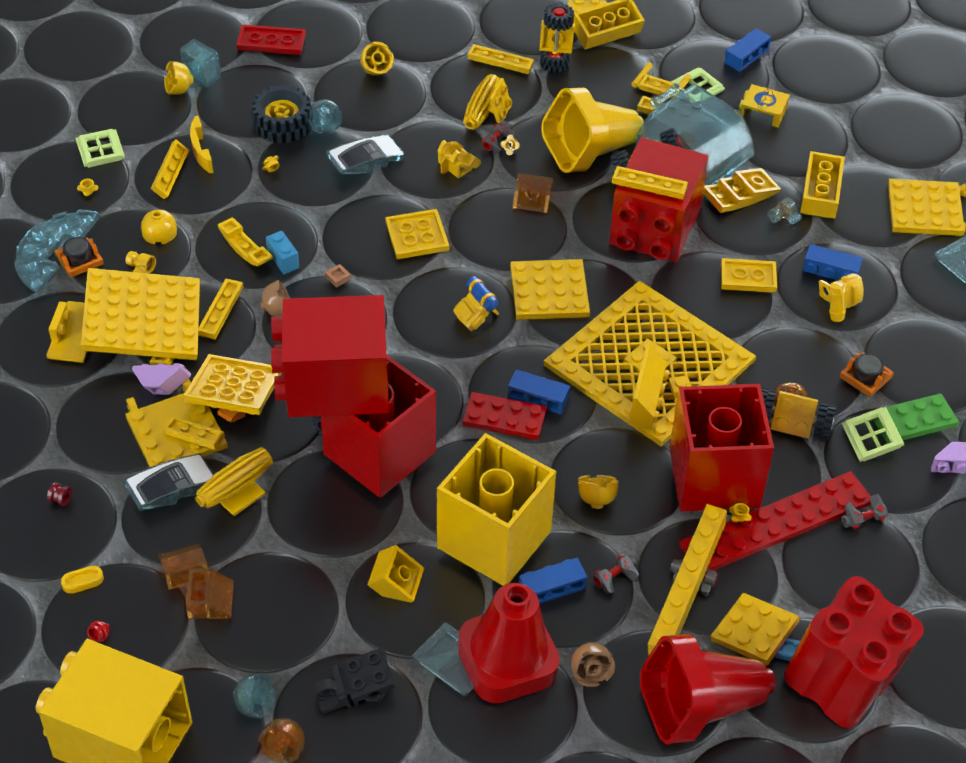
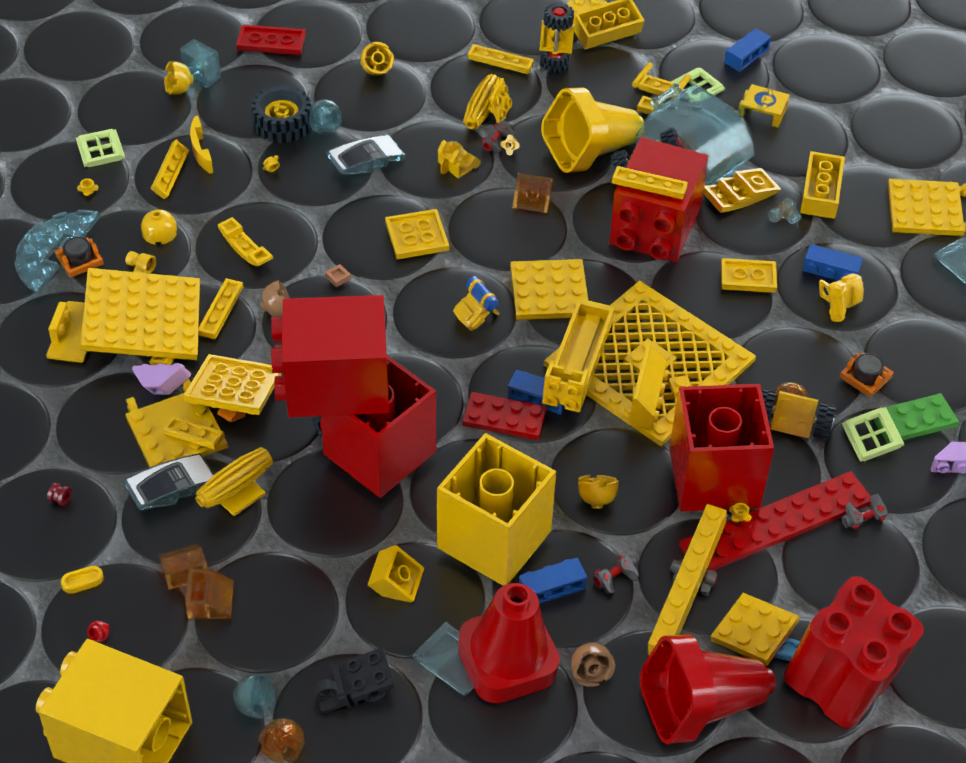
(283, 252): dark azure brick -> none
(578, 355): none -> yellow brick

